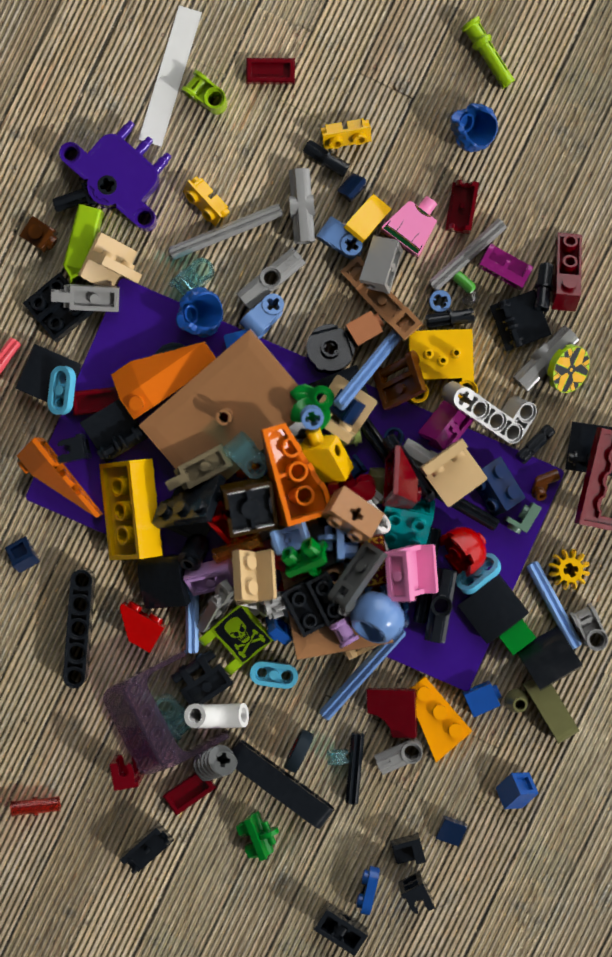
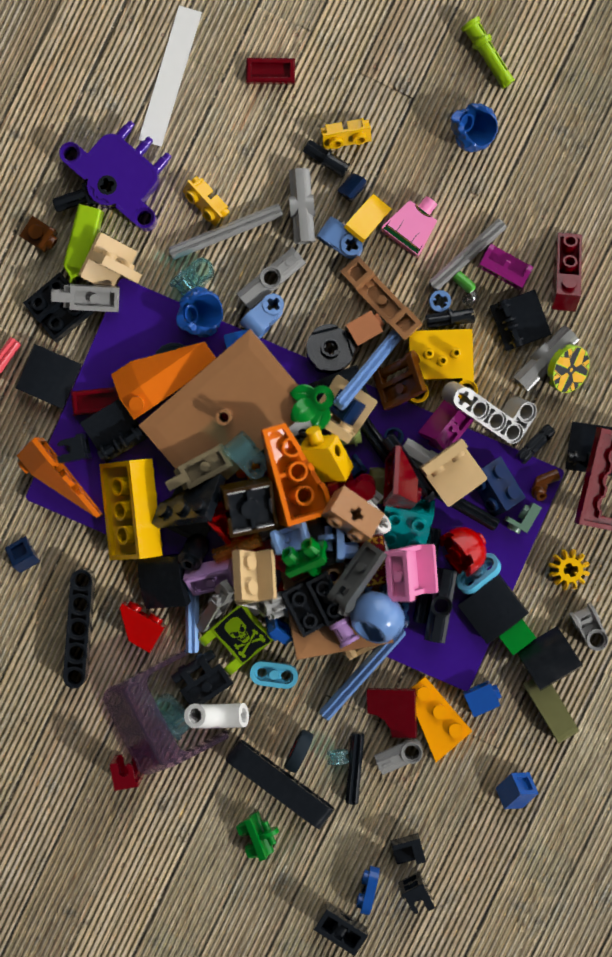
(35, 806): clear red pin -> none
(61, 390): medium azure plate -> none
(147, 848): black hinge -> none
(187, 793): dark red tile -> none
(202, 90): lime piece -> none
(214, 763): dark grey piece -> none
(317, 411): medium blue bush -> none
(381, 264): light grey hinge -> none
(451, 830): dark blue slope -> none
(461, 207): dark red hinge -> none
(513, 696): olive cone -> none
(544, 287): black axle -> none
(553, 604): light blue axle -> none

